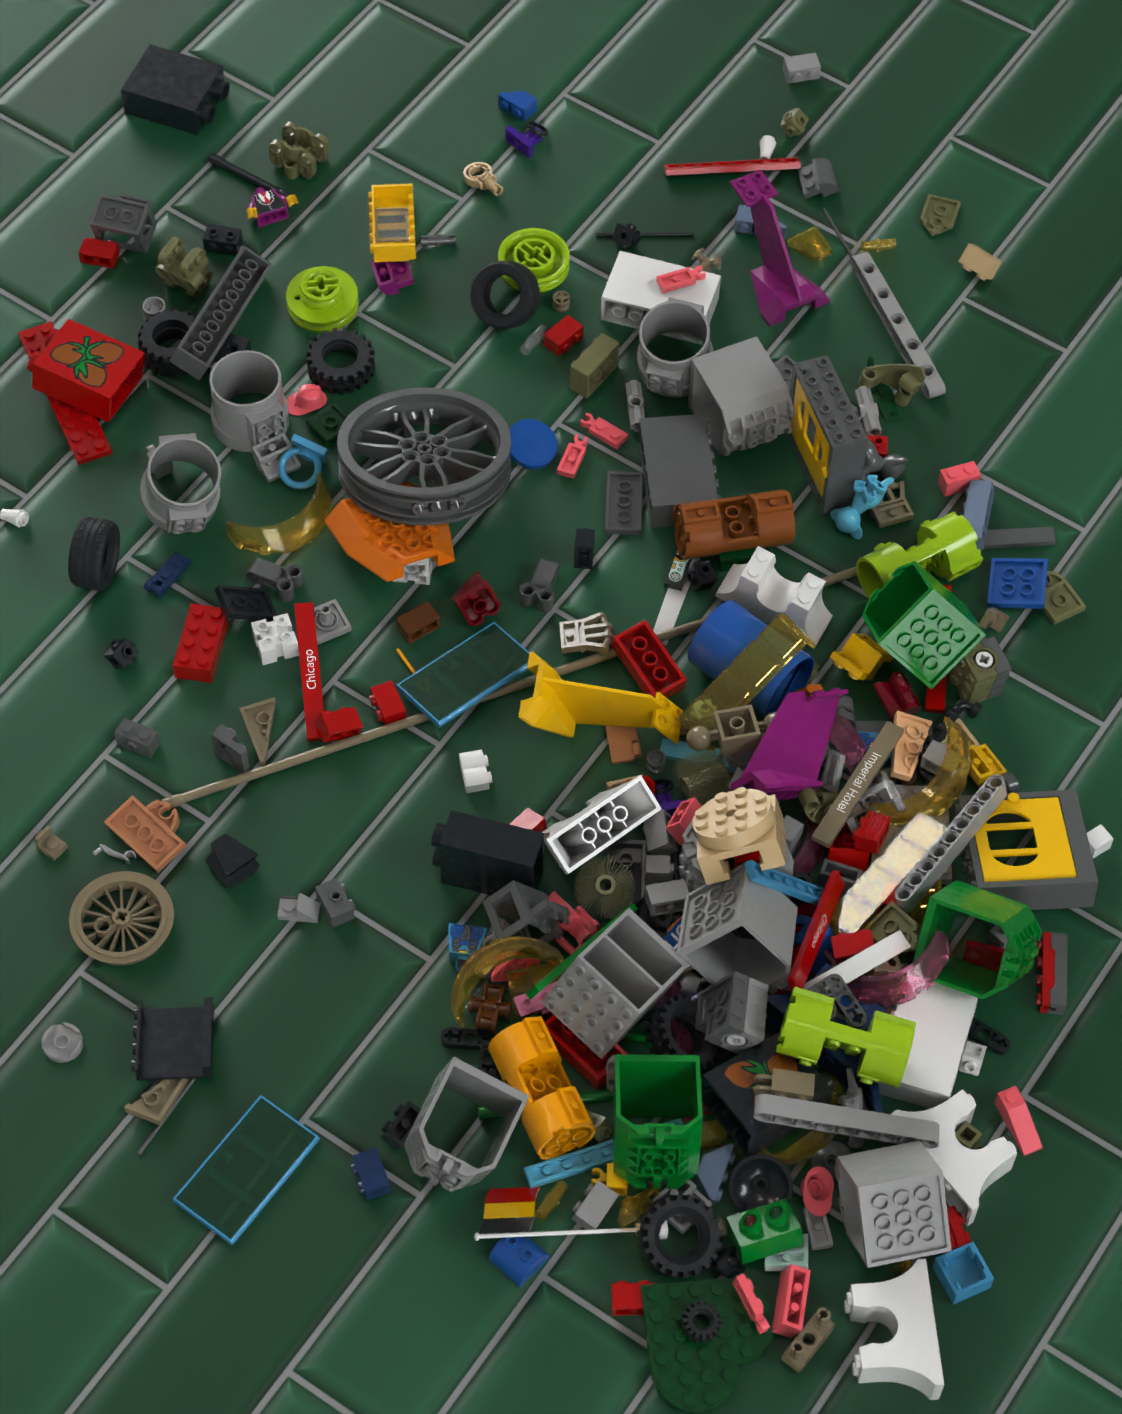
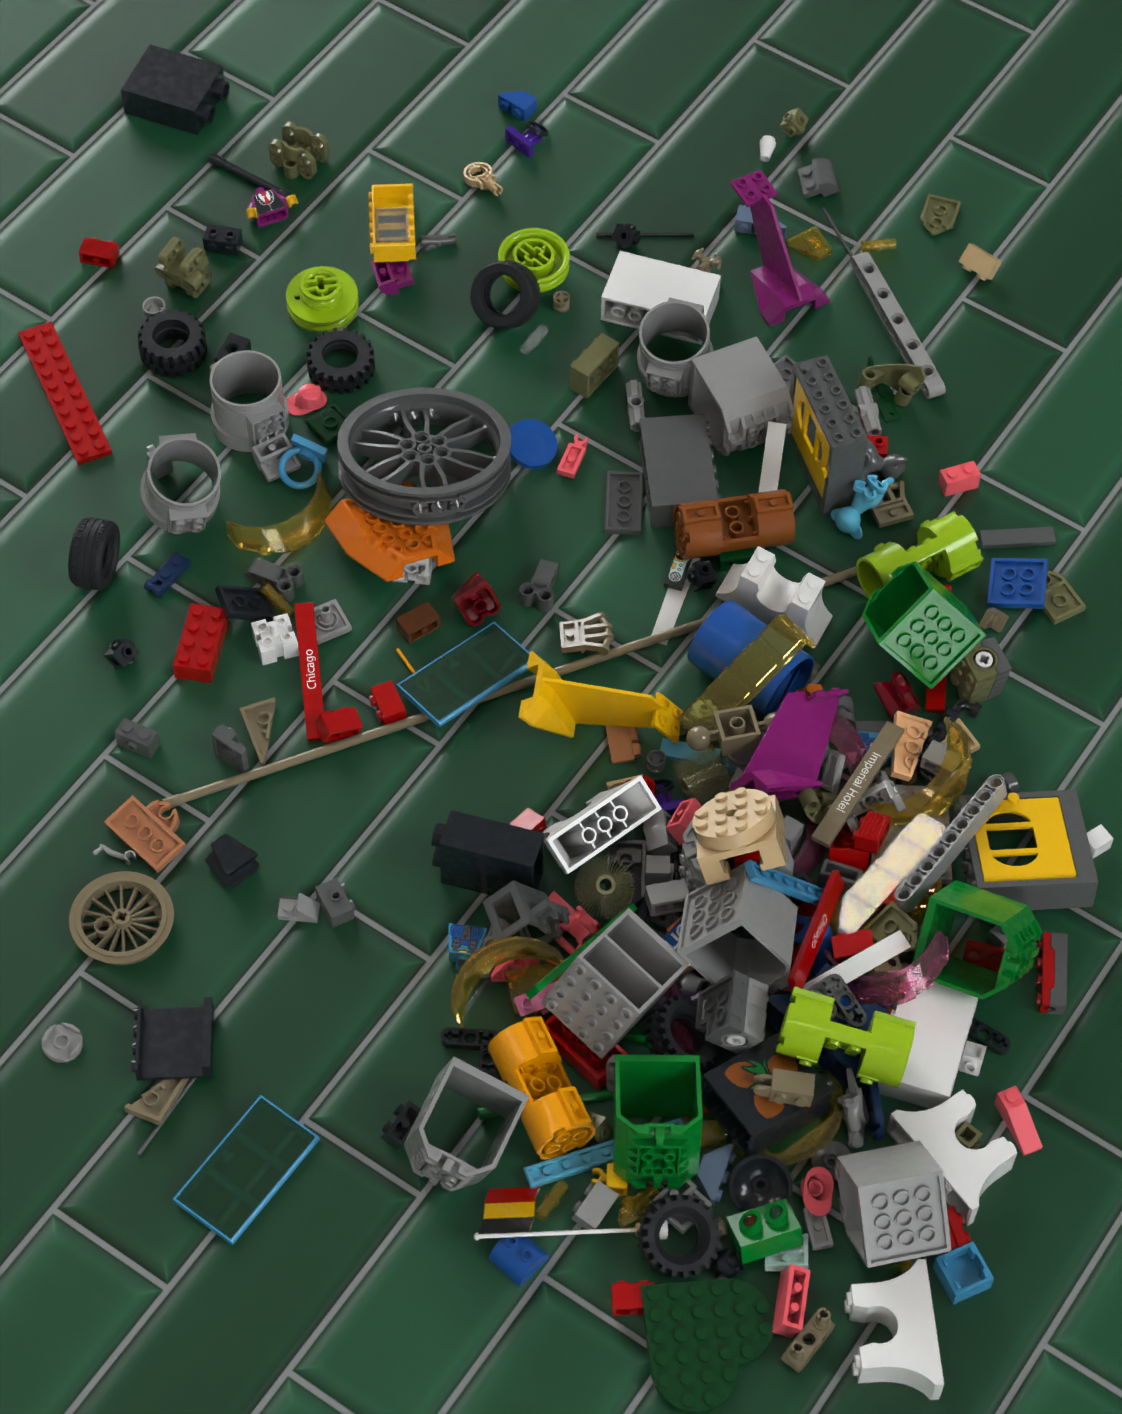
(15, 516): white cone -> none
(49, 843): dark tan bracket -> none
(86, 369): red brick -> none
(124, 216): dark grey piece -> none
(220, 313): dark grey brick -> none
(277, 600): none -> clear yellow pin
(370, 1173): dark blue brick -> none
(474, 771): white brick -> none
(490, 1007): reddish brown axle -> none
(563, 335): red brick -> none
(584, 548): black brick -> none
(604, 431): coral plate -> none
(648, 661): red brick -> none
(680, 279): coral plate -> none
(704, 1309): black tyre -> none
(732, 166): red tile -> none
(752, 1304): coral plate -> none
(772, 456): none -> white sticker
(801, 68): light grey brick -> none
(845, 1120): light grey beam -> none
(861, 657): yellow bracket -> none
(978, 507): sand blue brick -> none
(984, 764): yellow brick -> none

